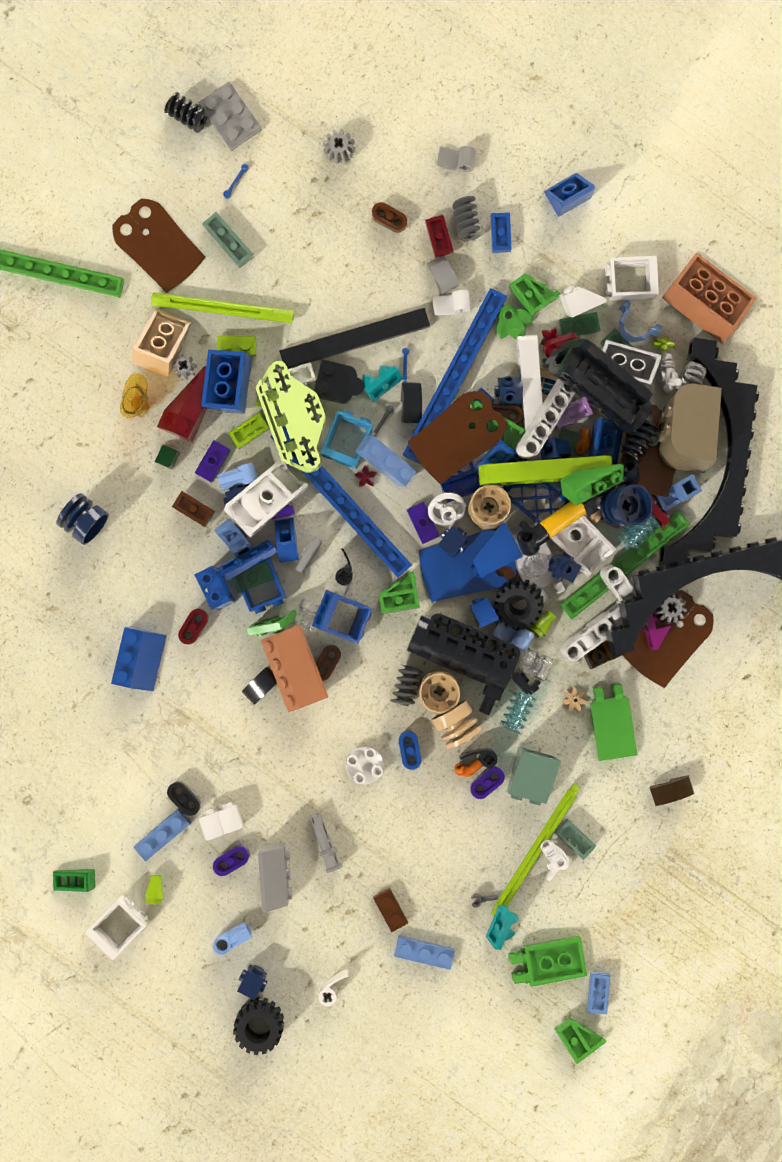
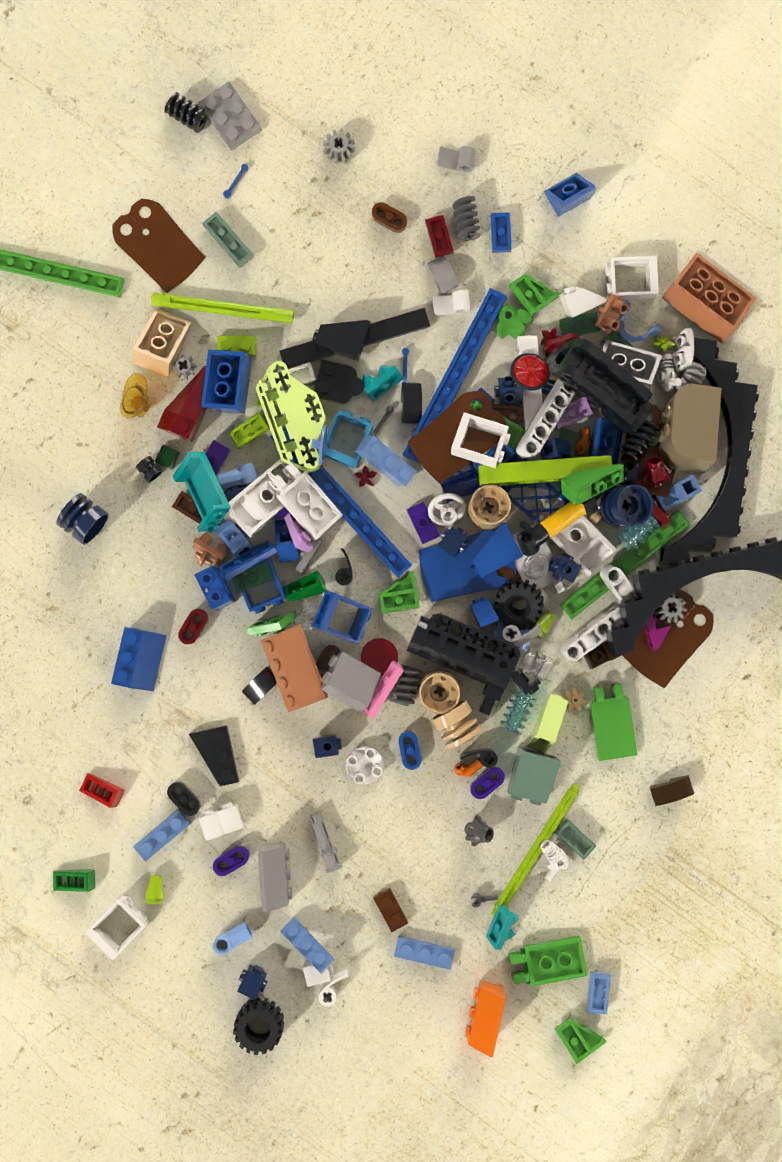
(112, 796): none -> red slope
(149, 469): none -> black wheel
(204, 489): none -> teal panel
(206, 553): none -> nougat hips
(217, 753): none -> black wing
(299, 536): none -> lavender plate
(305, 501): none -> white tile
(307, 945): none -> medium blue plate
(312, 585): none -> green slope
(314, 977): none -> white brick
(321, 444): none -> medium blue piece
(321, 750): none -> dark blue brick
(343, 338): none -> black slope
(350, 681): none -> light grey brick
(379, 654): none -> dark red tile
(384, 688): none -> bright pink tile
(478, 832): none -> dark grey rock
(485, 425): none -> white window
(485, 1017): none -> orange slope
(519, 638): none -> light grey panel
(530, 371): none -> red wheel
(548, 723): none -> yellowish green slope
(610, 313): none -> nougat hips
(656, 472): none -> dark red rock
(685, 348): none -> white slope

